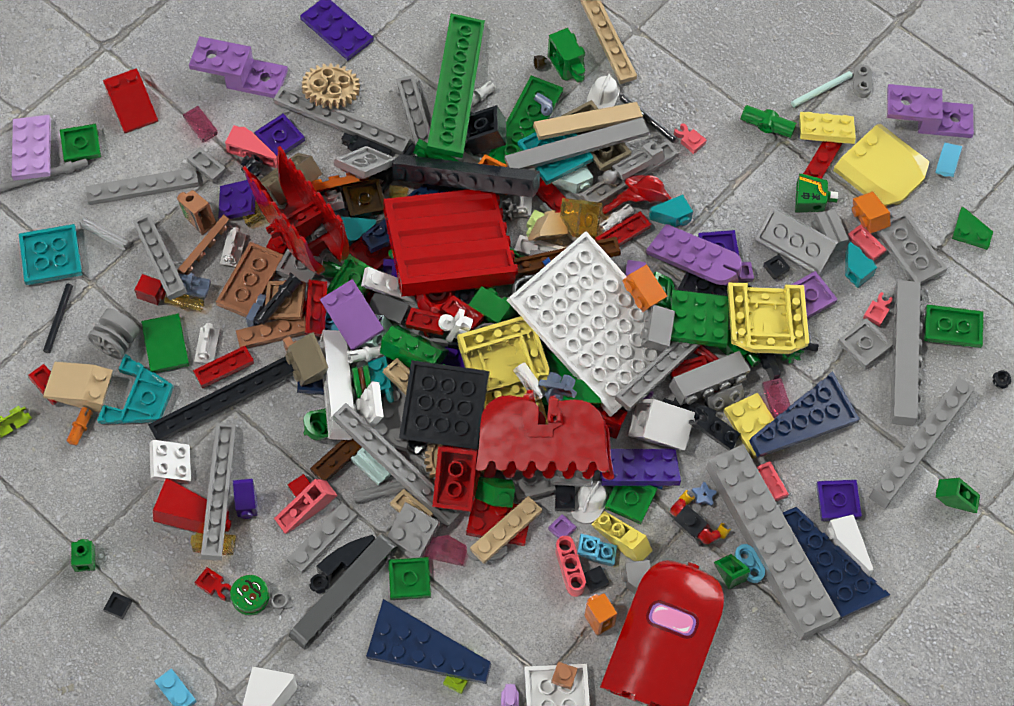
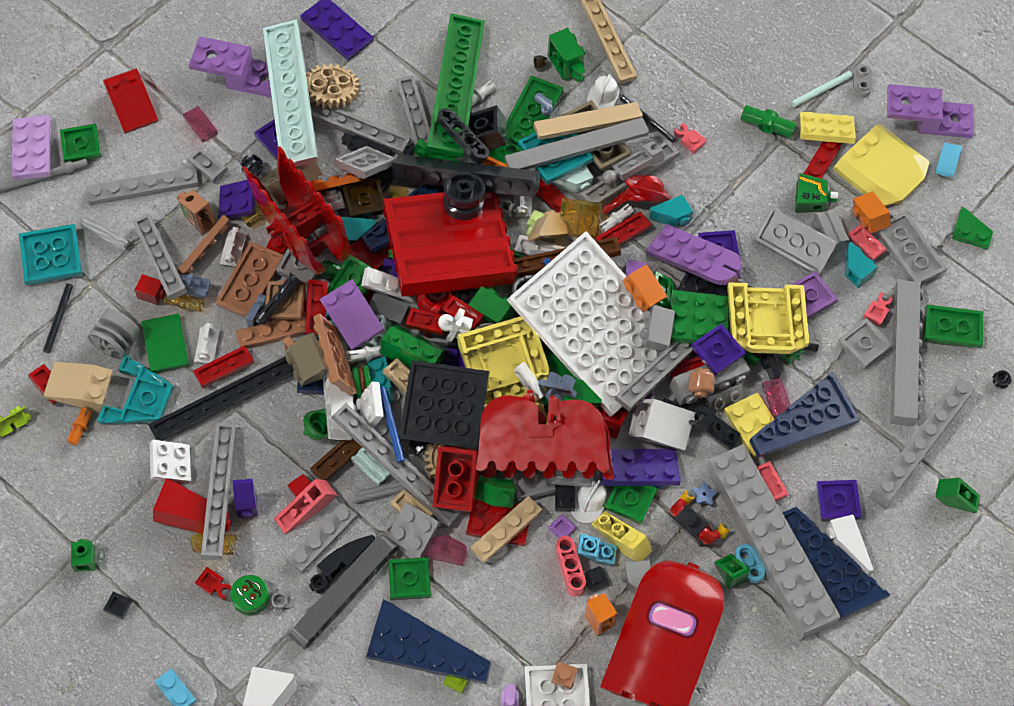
(245, 142): coral slope -> none
(290, 92): none -> light aqua plate
(334, 355): none -> nougat plate
(391, 426): none -> blue bar
(463, 196): none -> black wheel
(465, 134): none -> black beam
(701, 382): none -> nougat head
(718, 349): none -> dark purple plate
(746, 273): medium lavender plate -> none
(776, 266): black plate -> none

